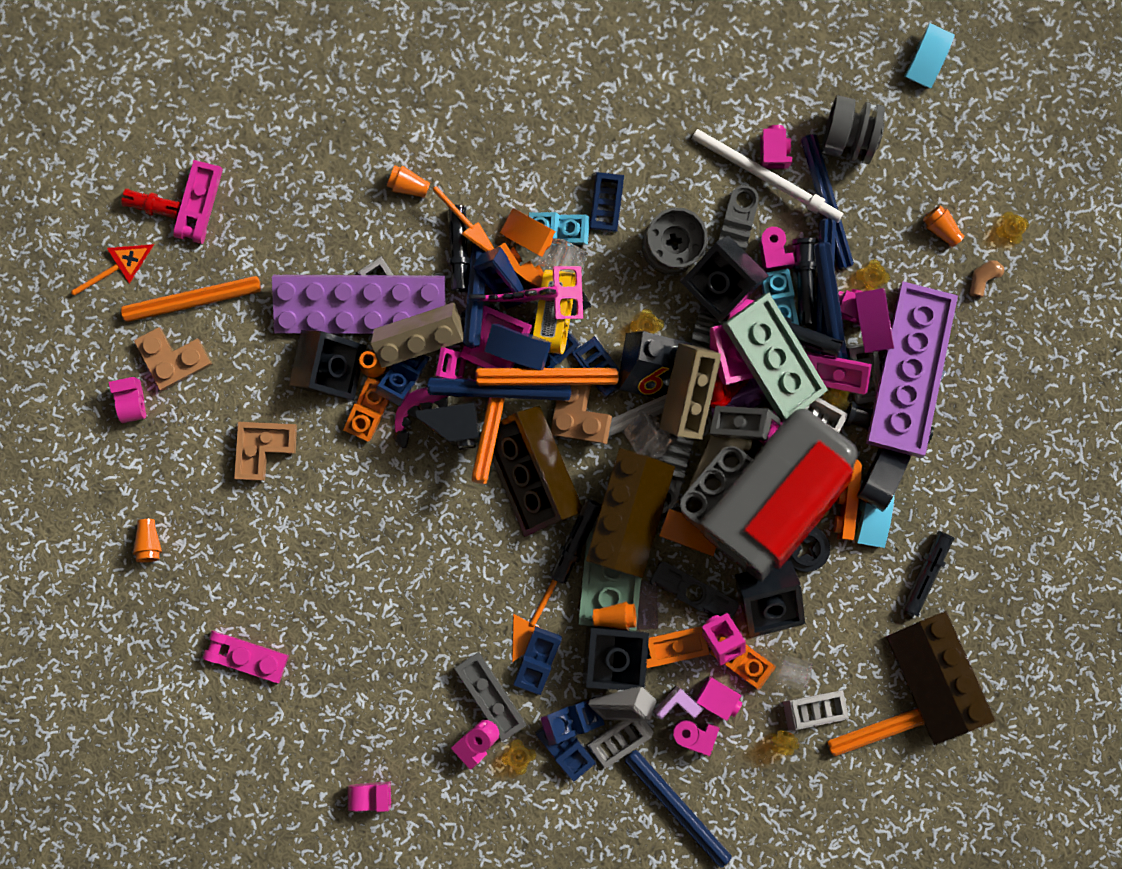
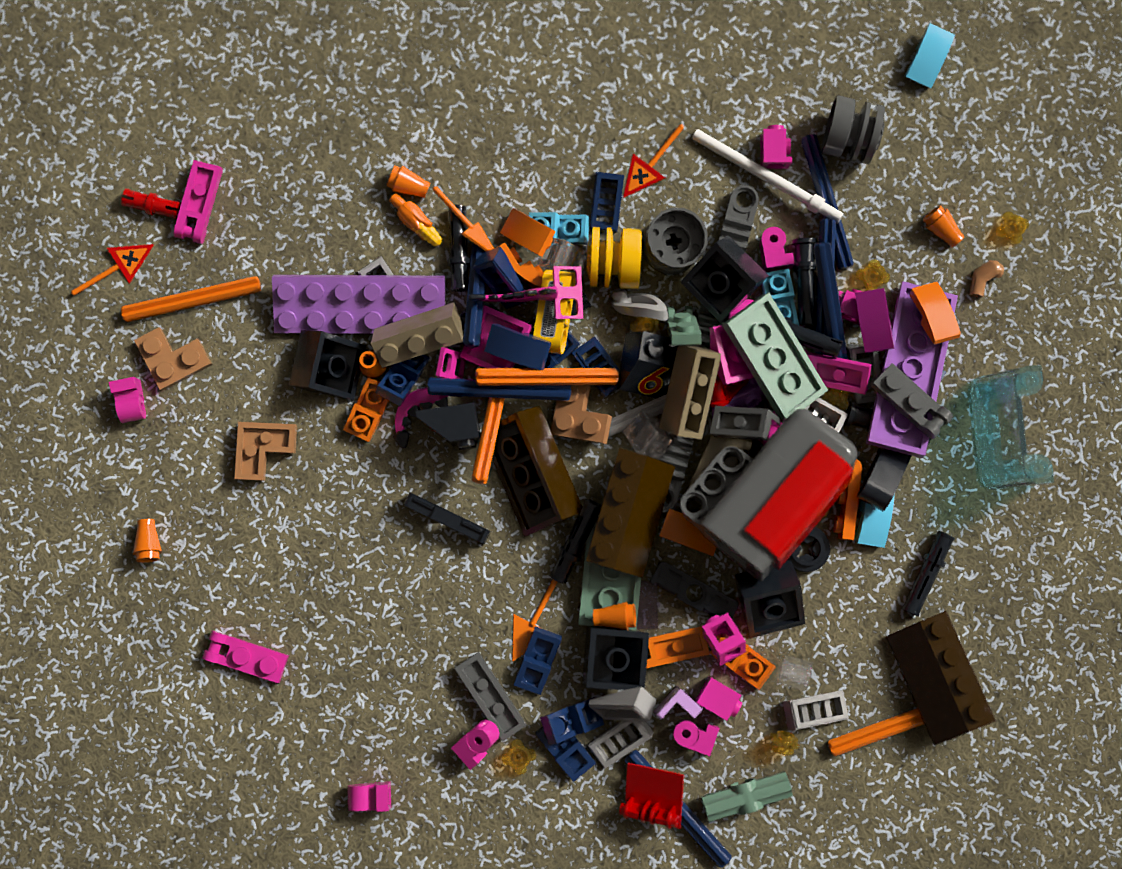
(415, 219): none -> orange piece
(447, 518): none -> black piece
(615, 257): none -> yellow wheel
(639, 305): none -> light grey arm
(642, 174): none -> piece
(653, 796): none -> red hinge
(683, 327): none -> sand green hinge
(747, 796): none -> sand green piece
(911, 401): none -> dark grey plate
(937, 313): none -> orange slope
(1000, 430): none -> clear light blue windscreen

